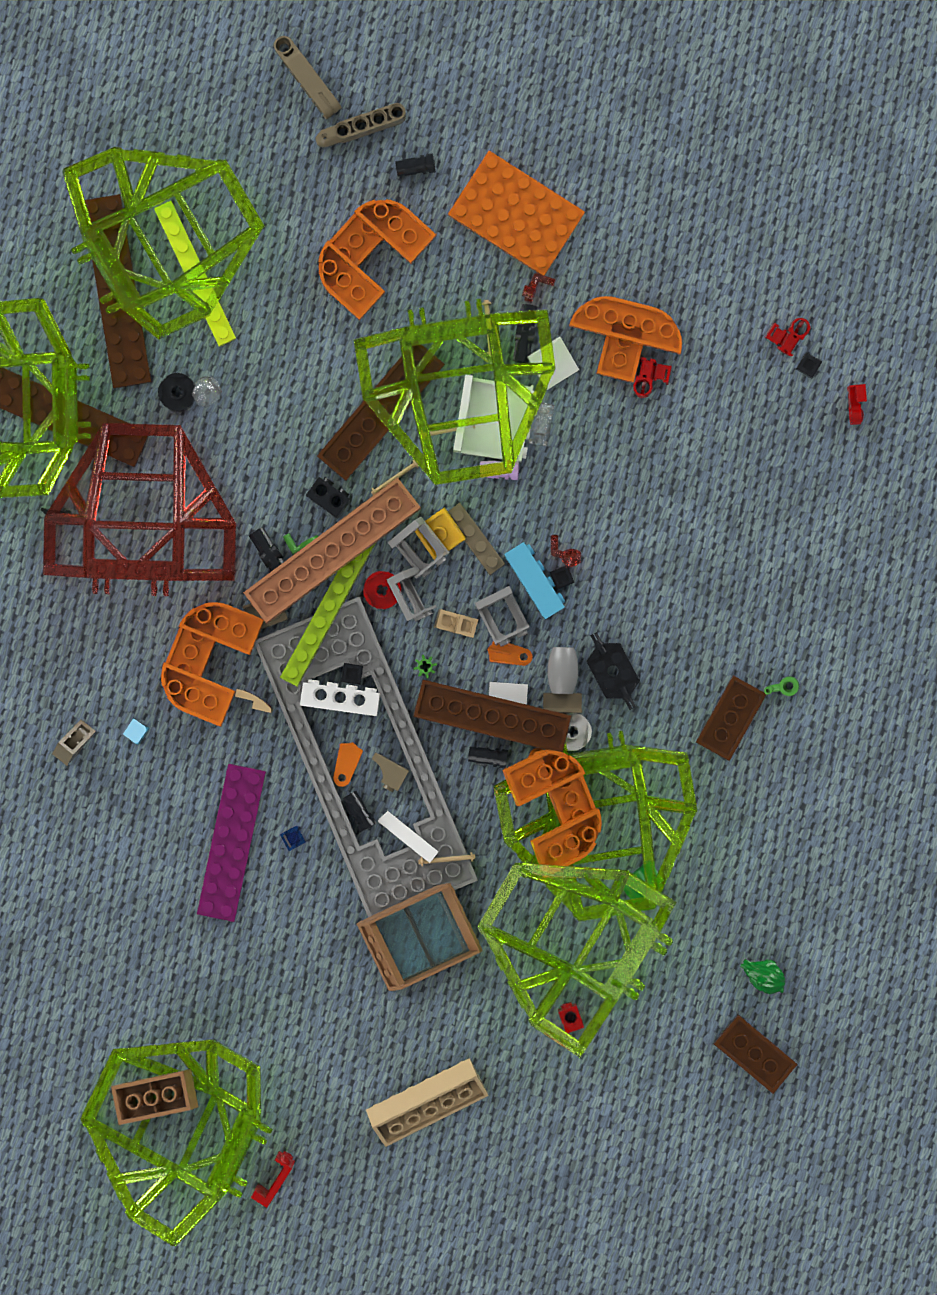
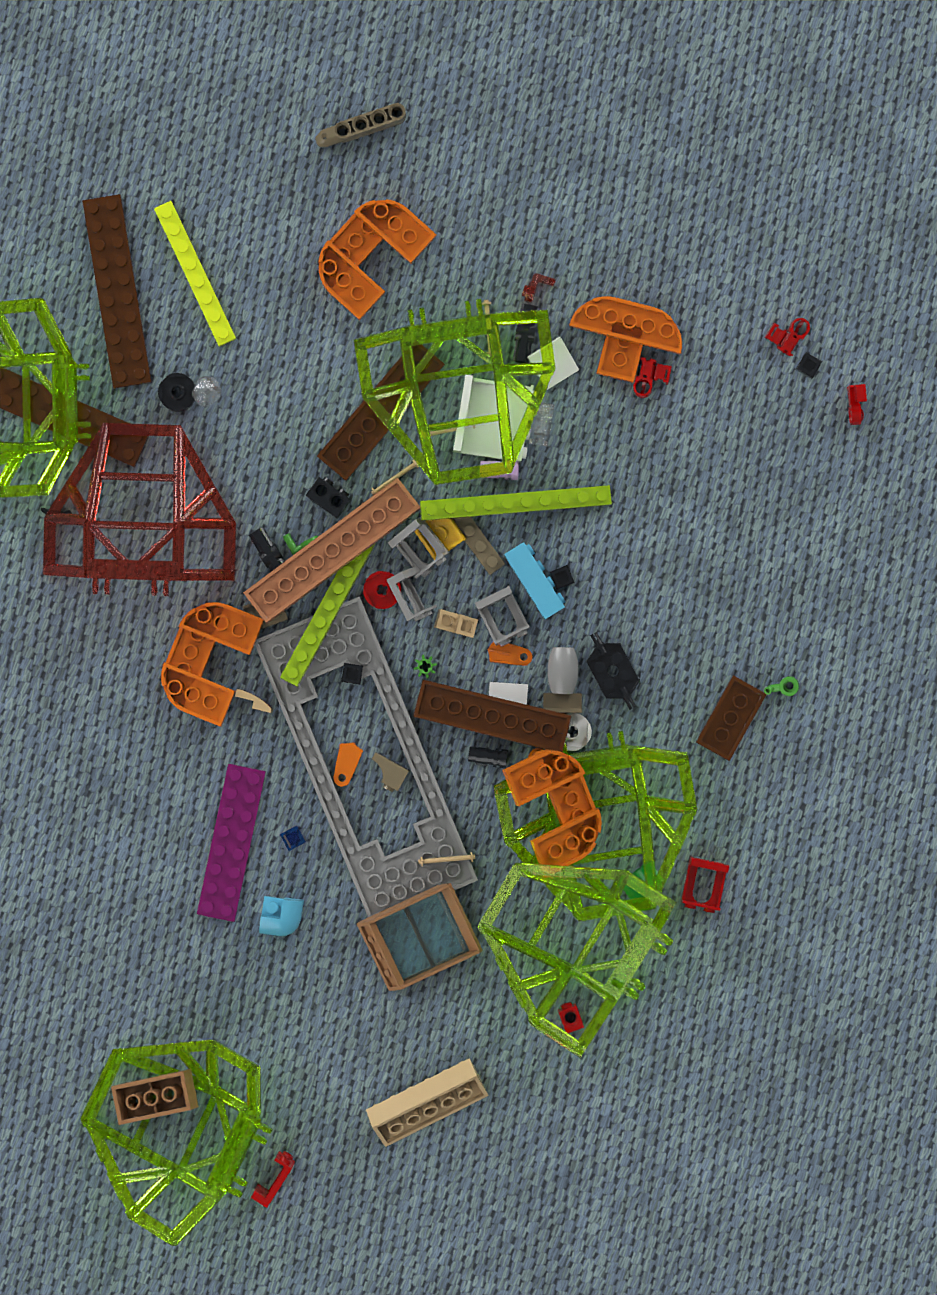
(73, 742): dark tan arch -> none
(108, 259): clear neon green windscreen -> none
(136, 731): medium azure slope -> none
(280, 916): none -> medium azure brick
(308, 78): dark tan piece -> none
(309, 698): white brick -> none
(357, 809): black axle -> none
(408, 836): white sticker -> none
(416, 165): black axle -> none
(515, 503): none -> lime plate
(516, 213): orange plate -> none
(570, 557): clear red plate -> none
(715, 899): none -> red panel
(755, 1053): reddish brown plate -> none
(765, 975): green hair -> none

